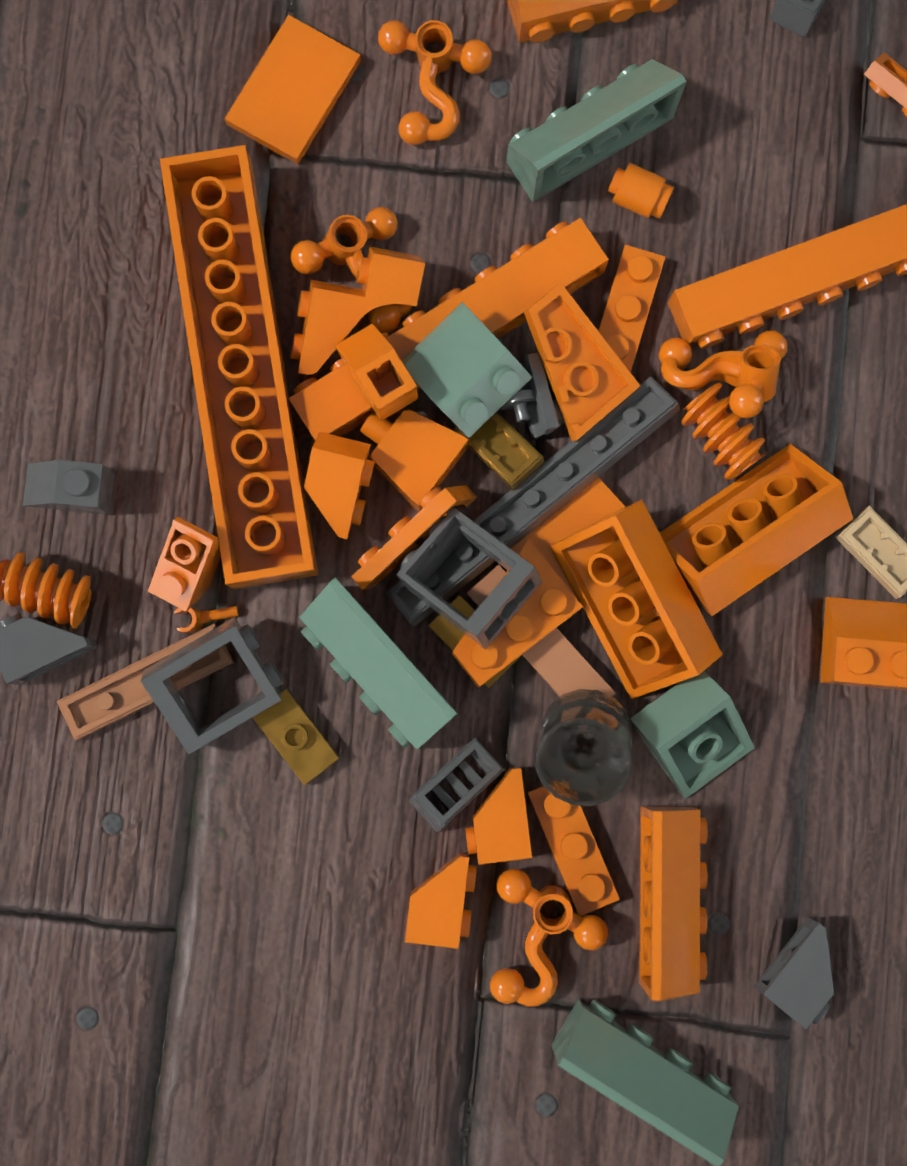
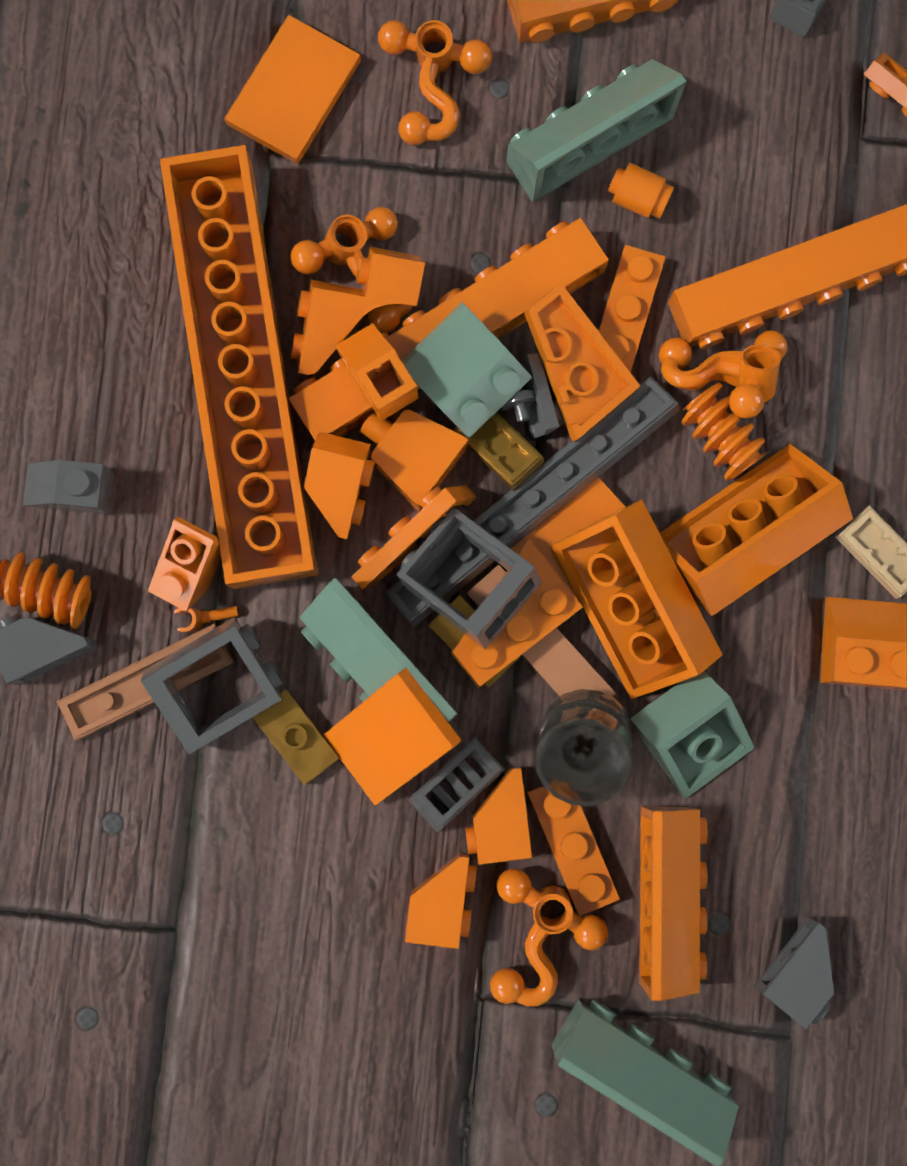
(391, 736): none -> orange tile

